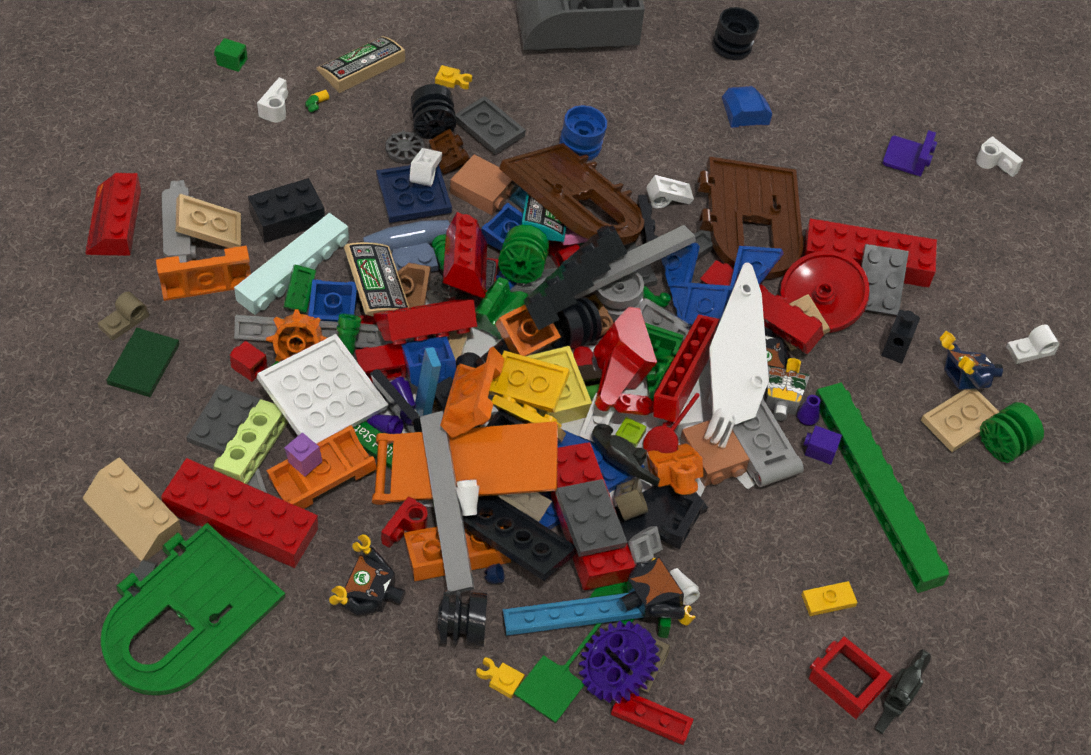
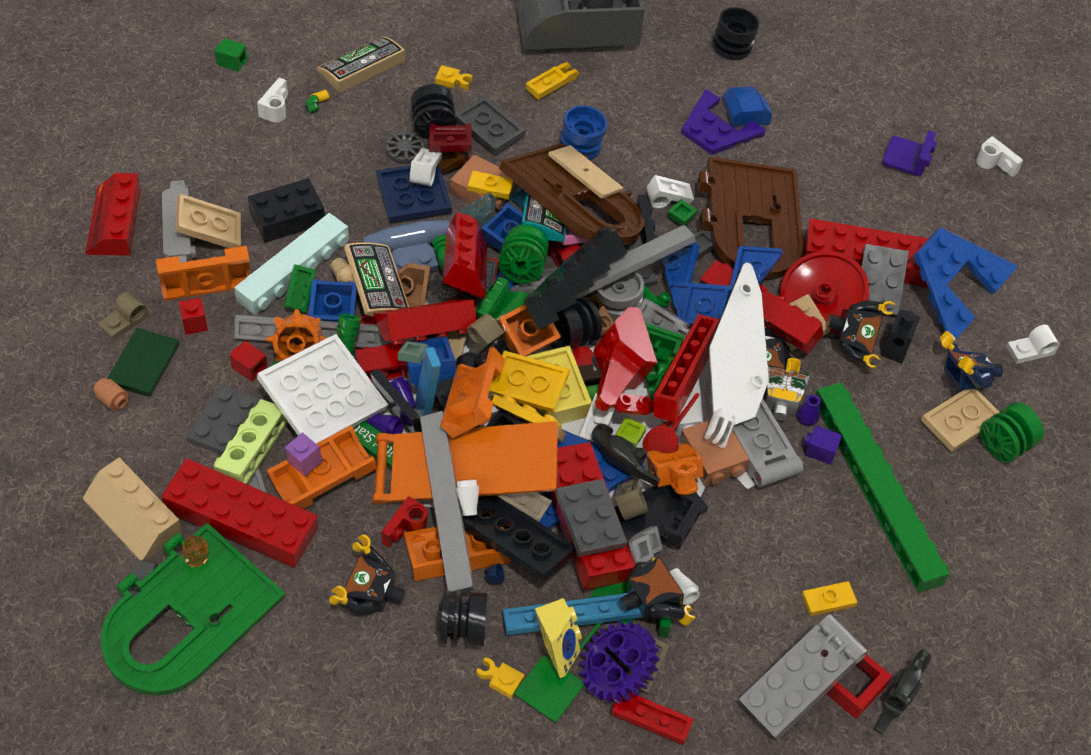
(111, 394): none -> nougat brick
(193, 316): none -> red brick
(195, 545): none -> clear orange wheel
(342, 270): none -> tan piece
(412, 352): none -> sand green tile
(450, 138): none -> dark red plate
(481, 209): none -> clear light blue tile
(484, 333): none -> dark tan plate
(488, 183): none -> yellow plate
(551, 80): none -> yellow hinge
(559, 634): none -> light yellow slope
(593, 178): none -> tan piece
(682, 213): none -> green plate
(711, 131): none -> dark purple wing
(803, 676): none -> light grey hinge
(859, 329): none -> torso
(942, 259): none -> blue wing

